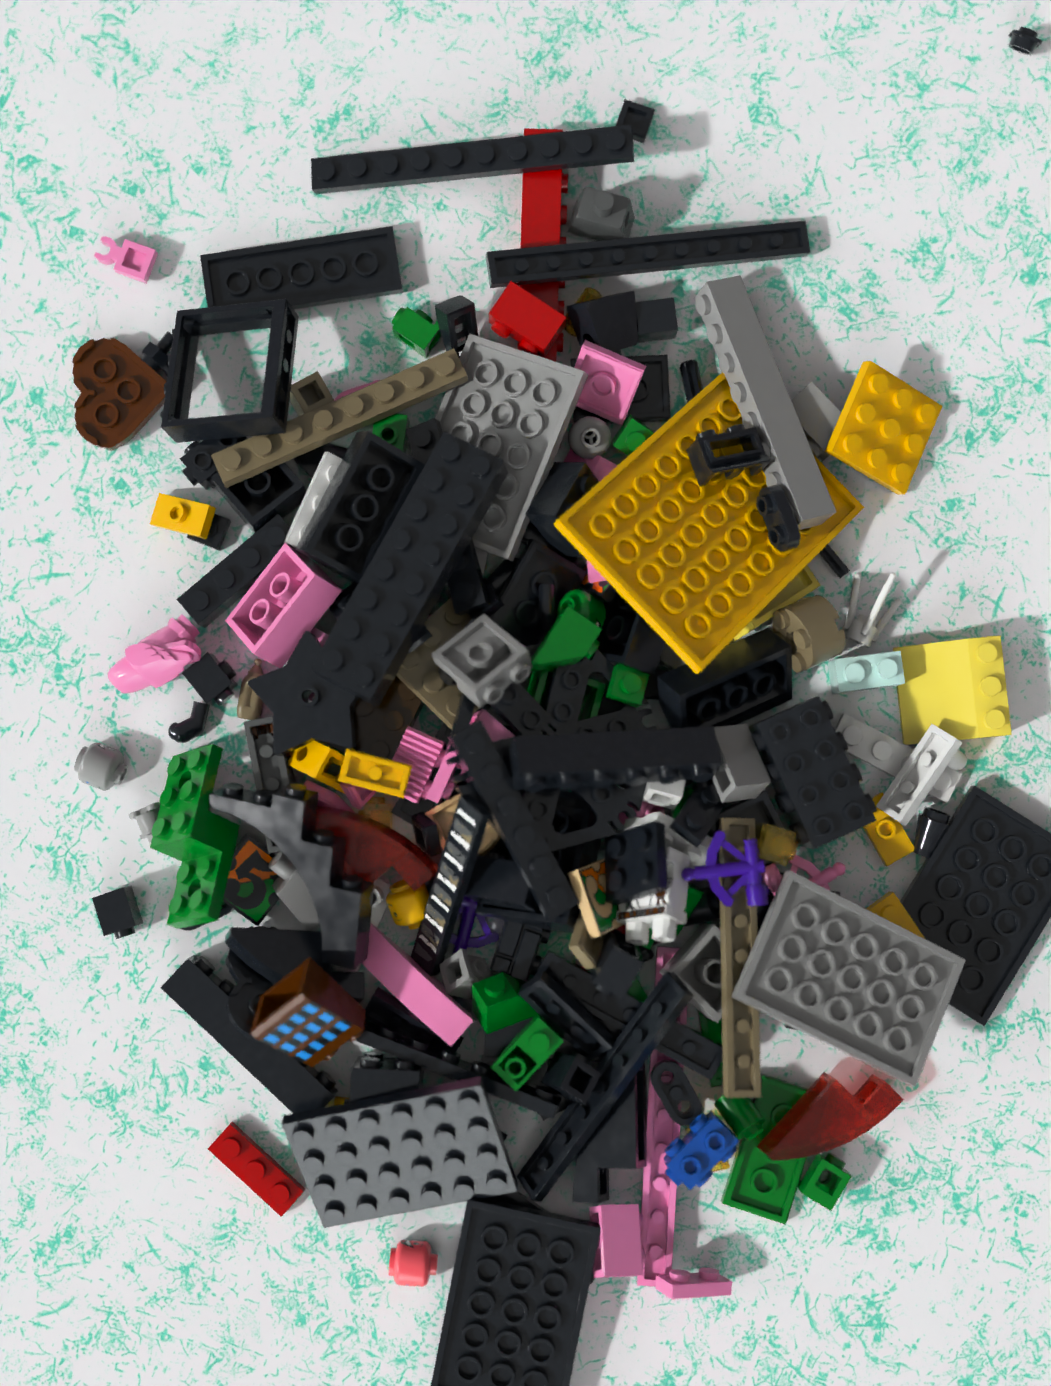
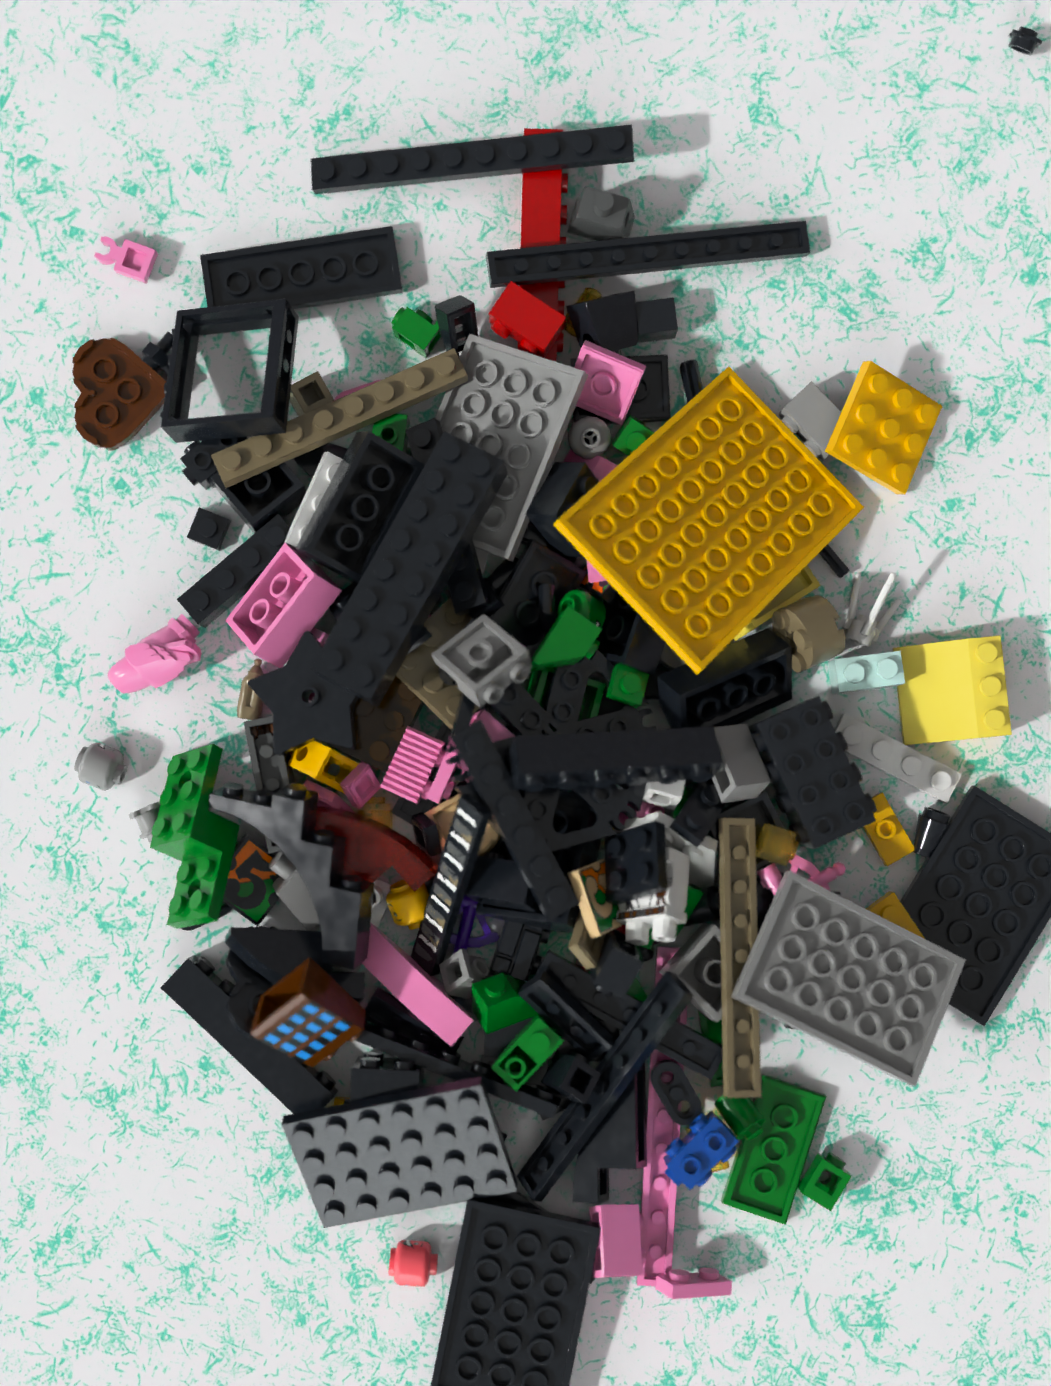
(118, 912): black brick -> none
(182, 516): yellow plate -> none
(191, 727): black arm -> none
(212, 679): black brick -> none
(256, 1169): red plate -> none
(375, 773): yellow plate -> none
(637, 116): black tile -> none
(707, 465): black window -> none
(749, 867): dark purple piece -> none
(763, 398): light grey brick -> none
(778, 517): black plate -> none
(829, 1118): clear red slope -> none
(920, 773): white piece -> none

